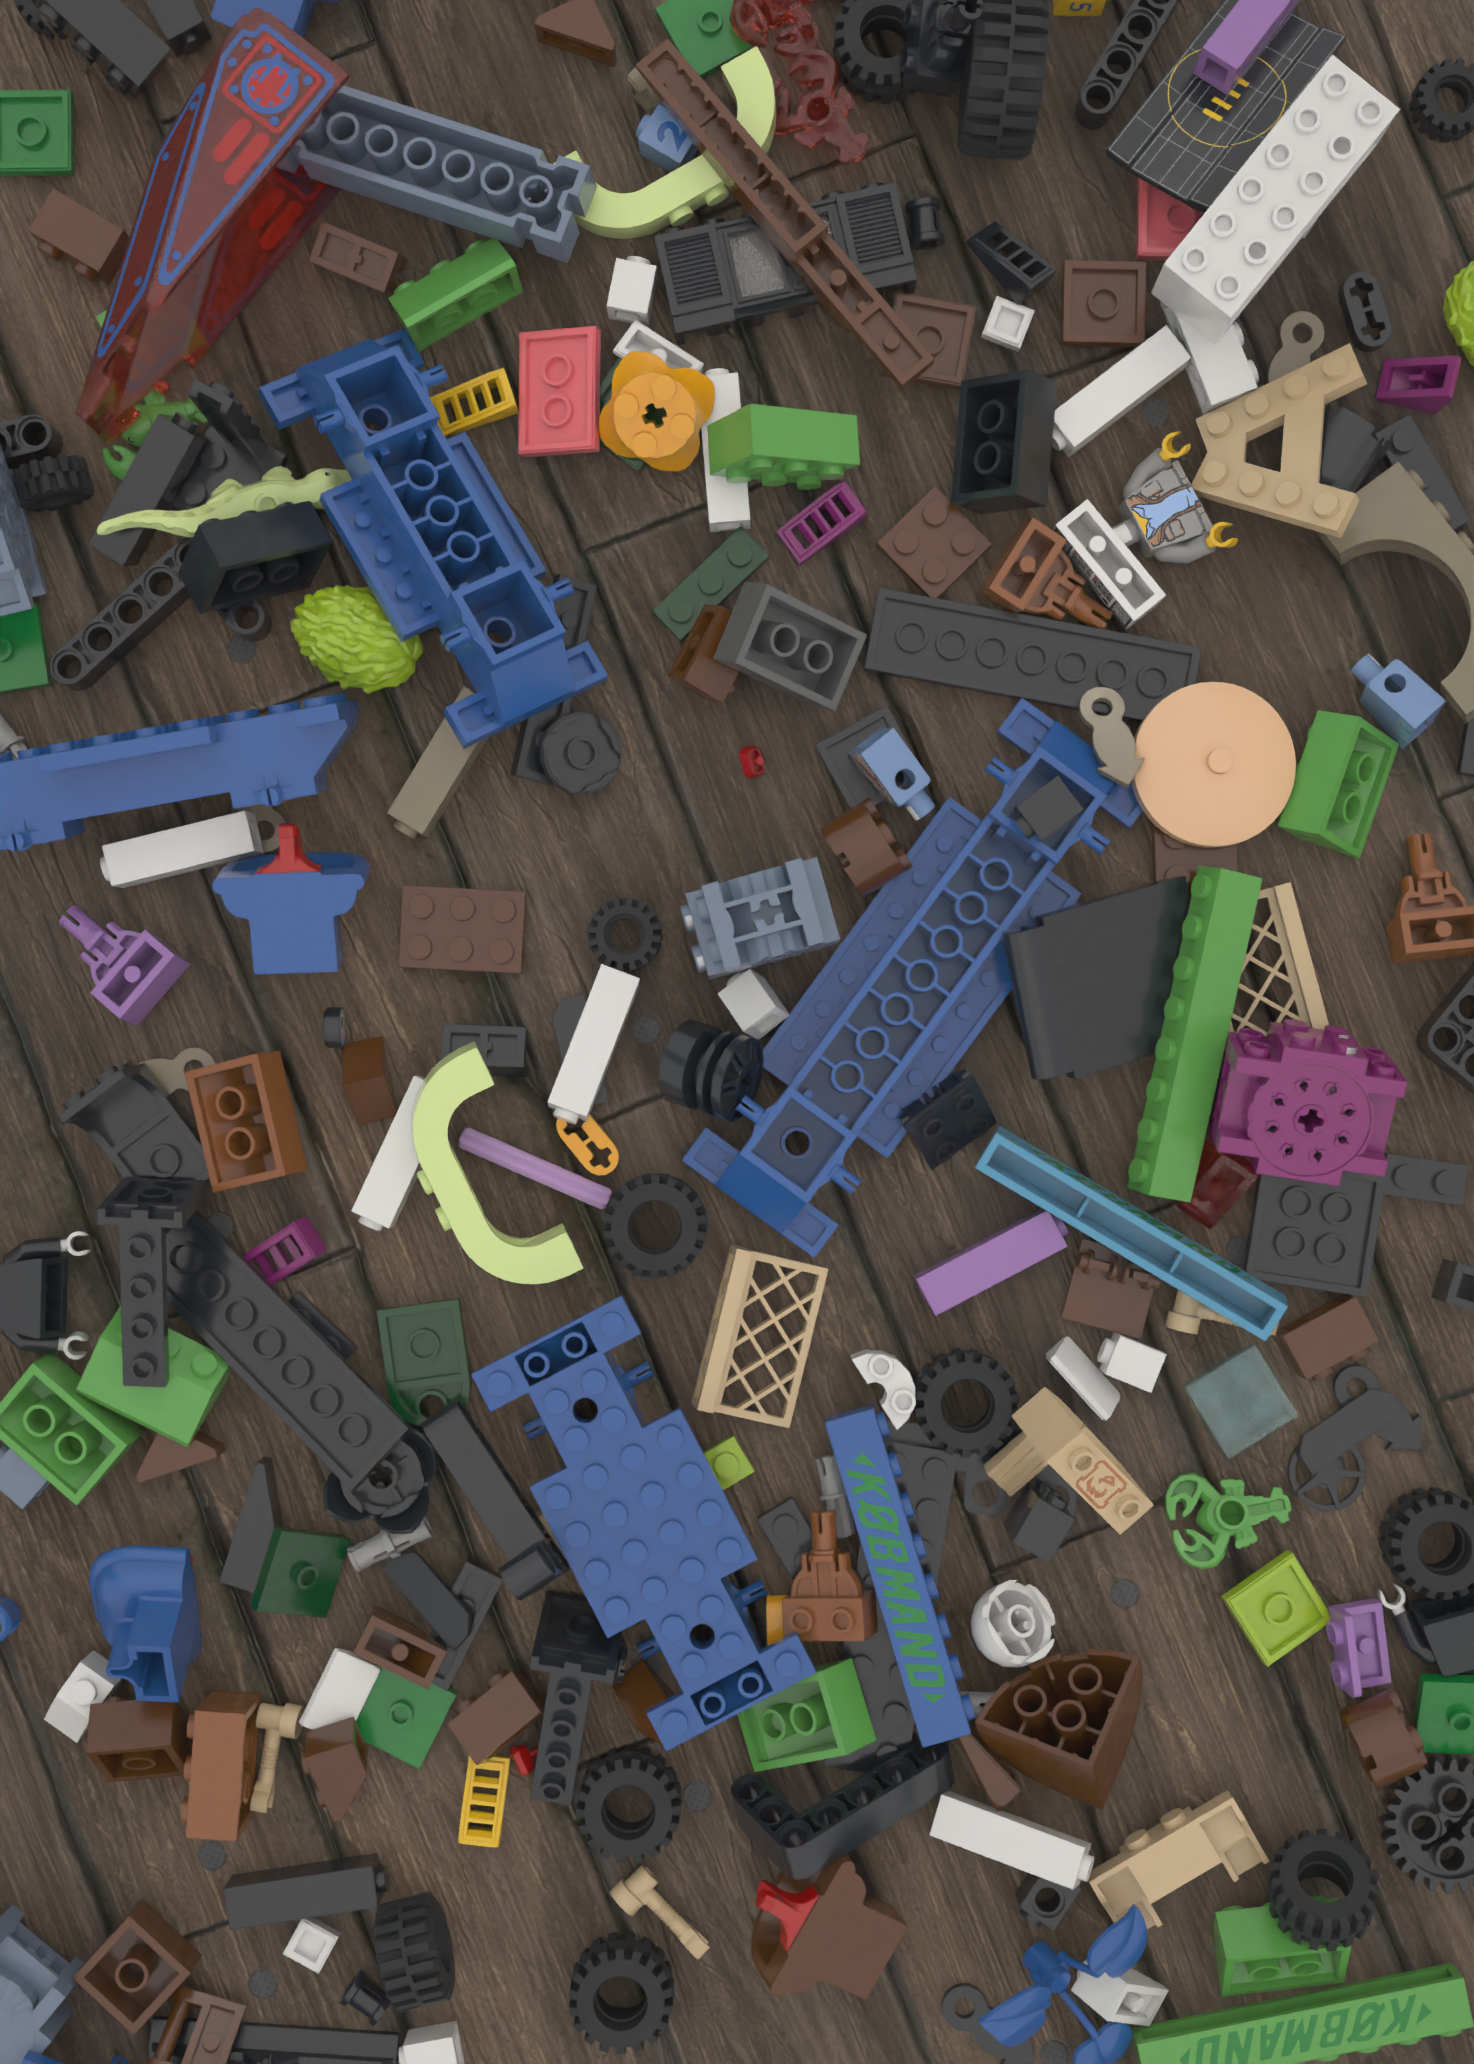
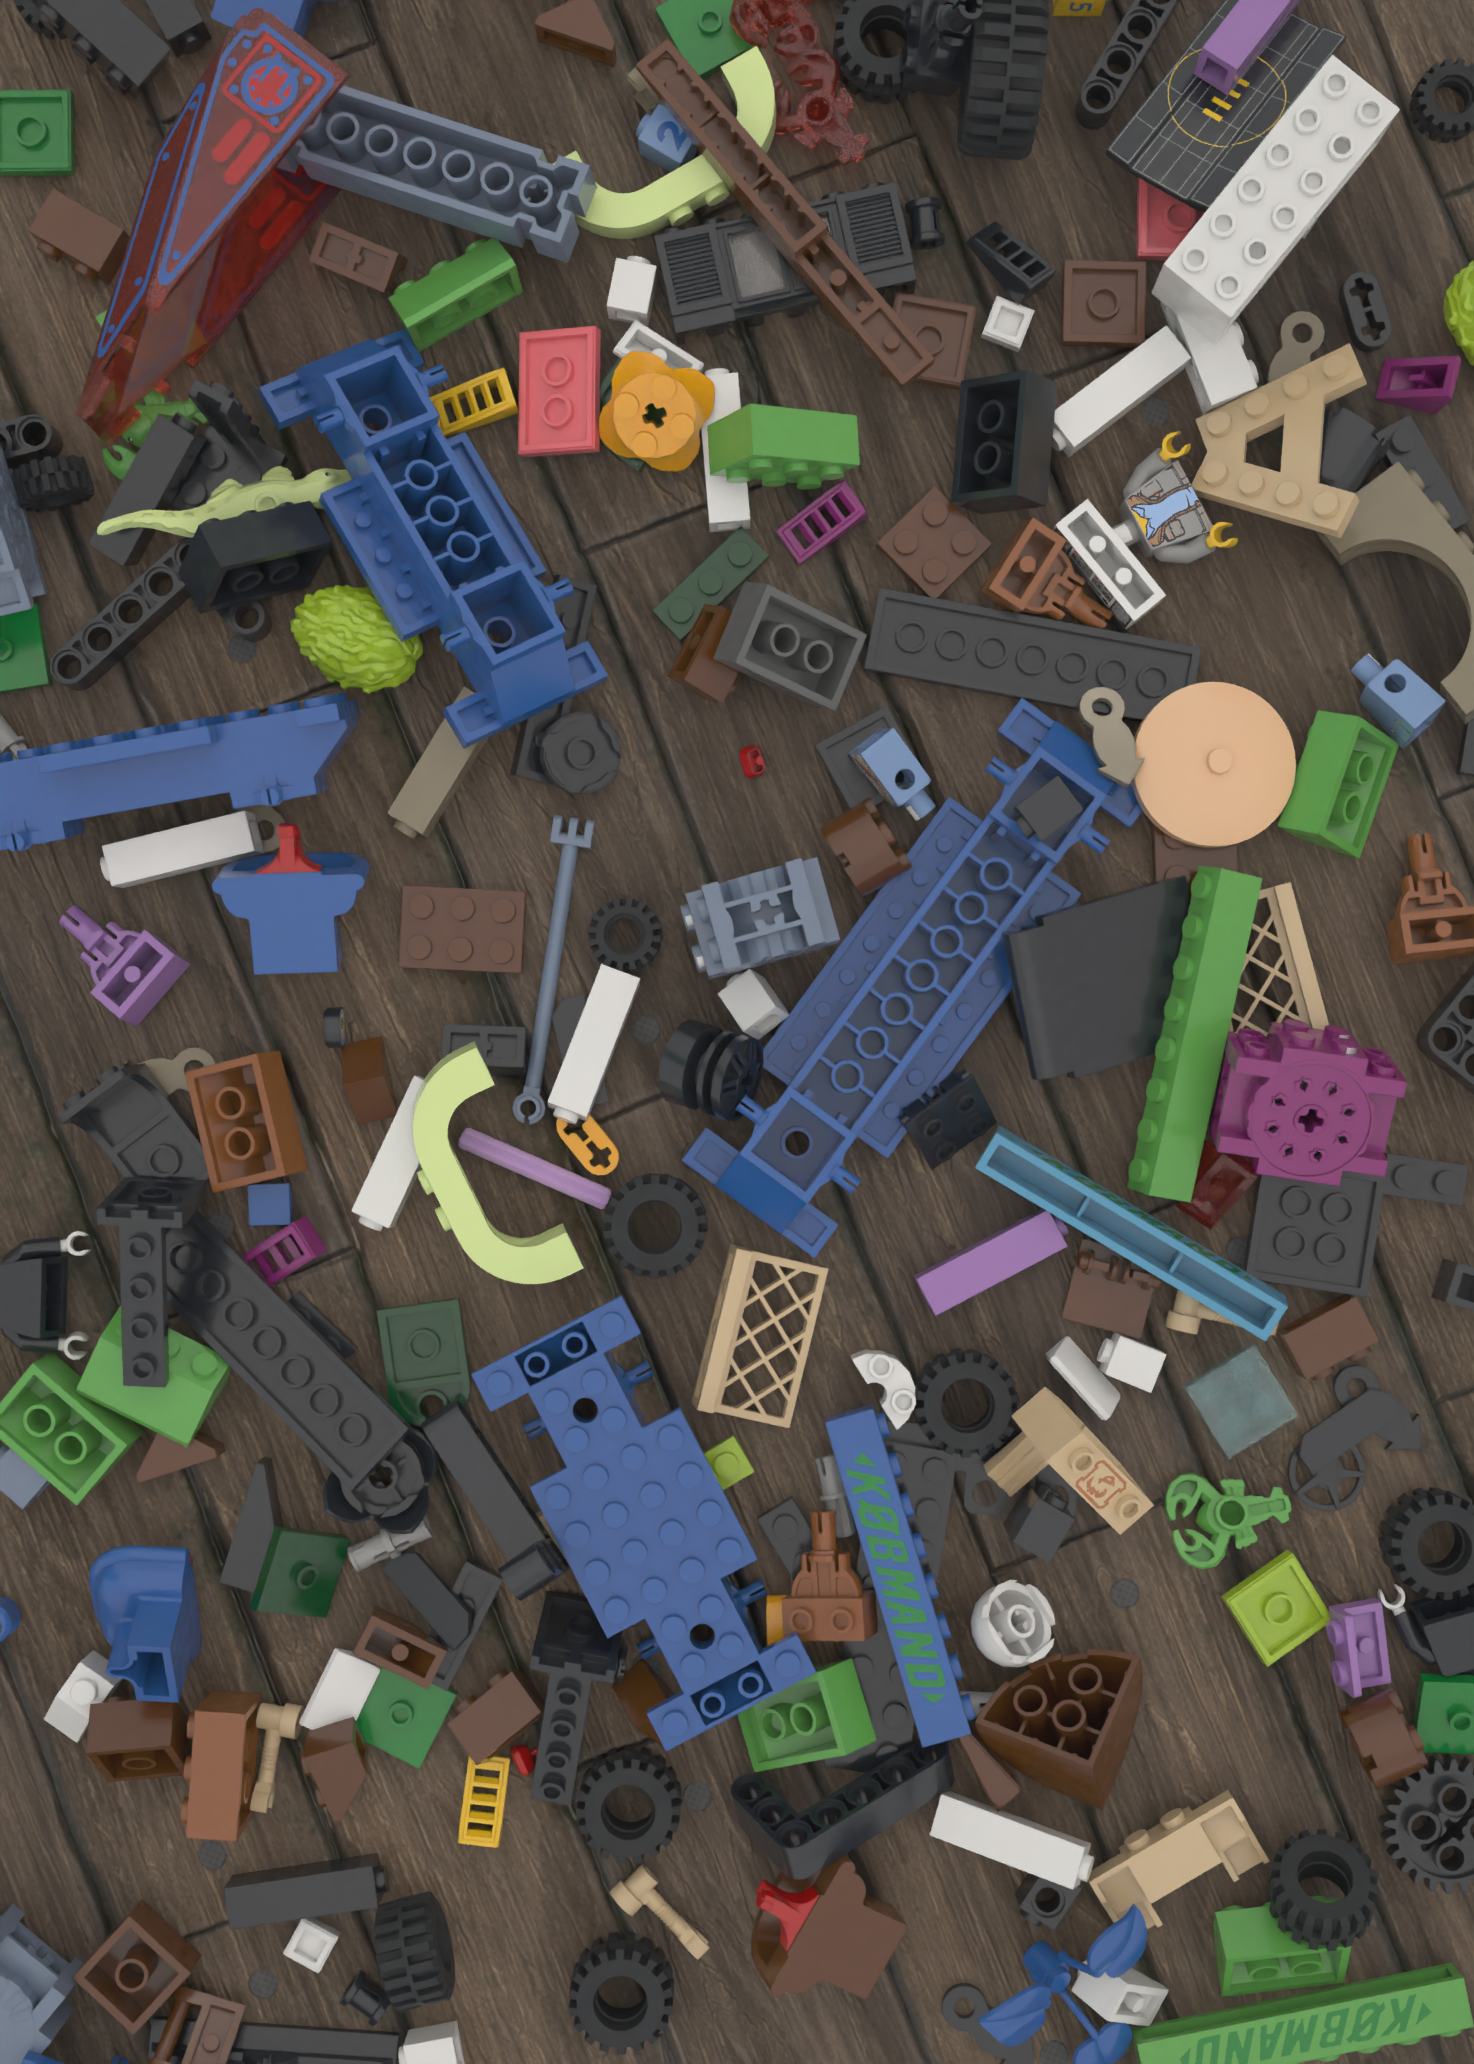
(270, 1204): none -> blue tile
(570, 843): none -> sand blue hinge

